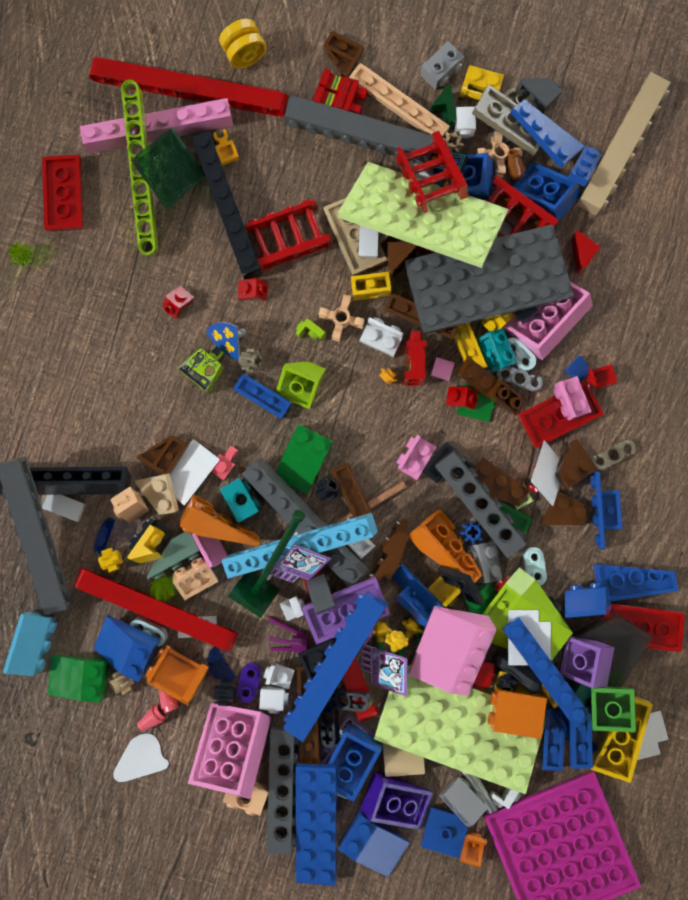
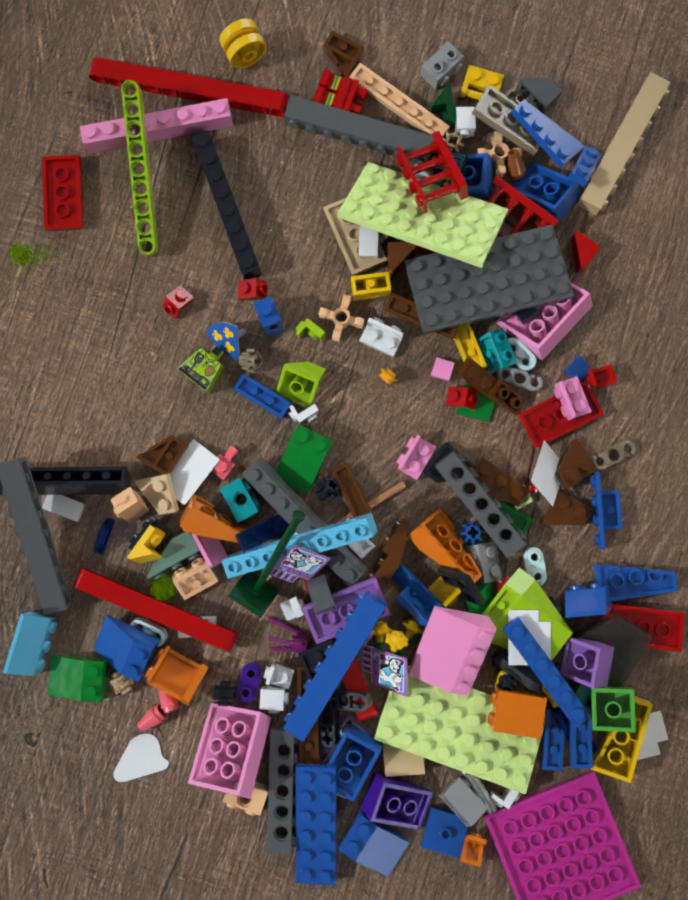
(110, 560): yellow gear -> none
(168, 167): clear green plate -> none
(219, 666): clear blue tile -> none
(226, 149): light orange plate -> none
(261, 533): none -> clear blue tile
(269, 316): none -> blue torso
(302, 246): red fence -> none
(307, 415): none -> white bracket
(415, 359): red hips -> none
(485, 675): red brick -> none
(497, 322): yellow bracket -> none

